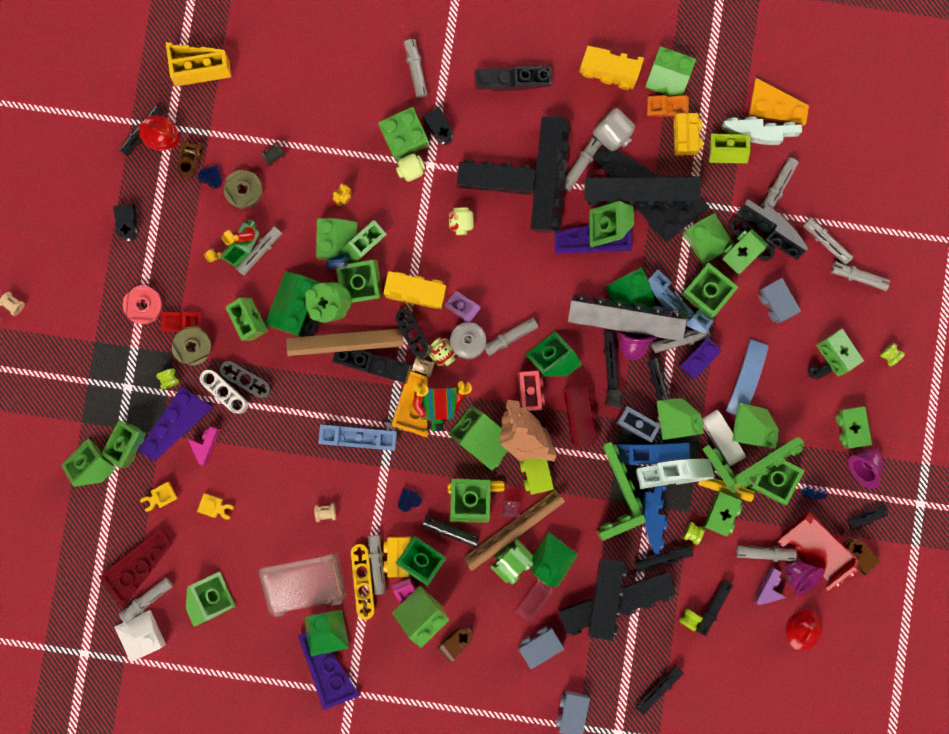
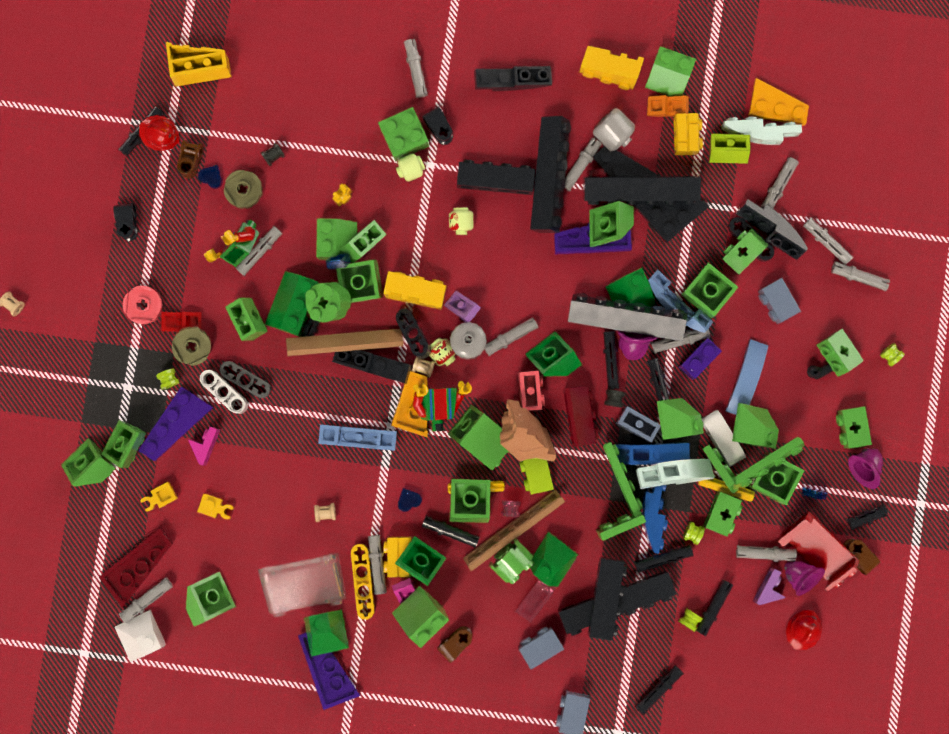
(708, 238): bright green slope -> none

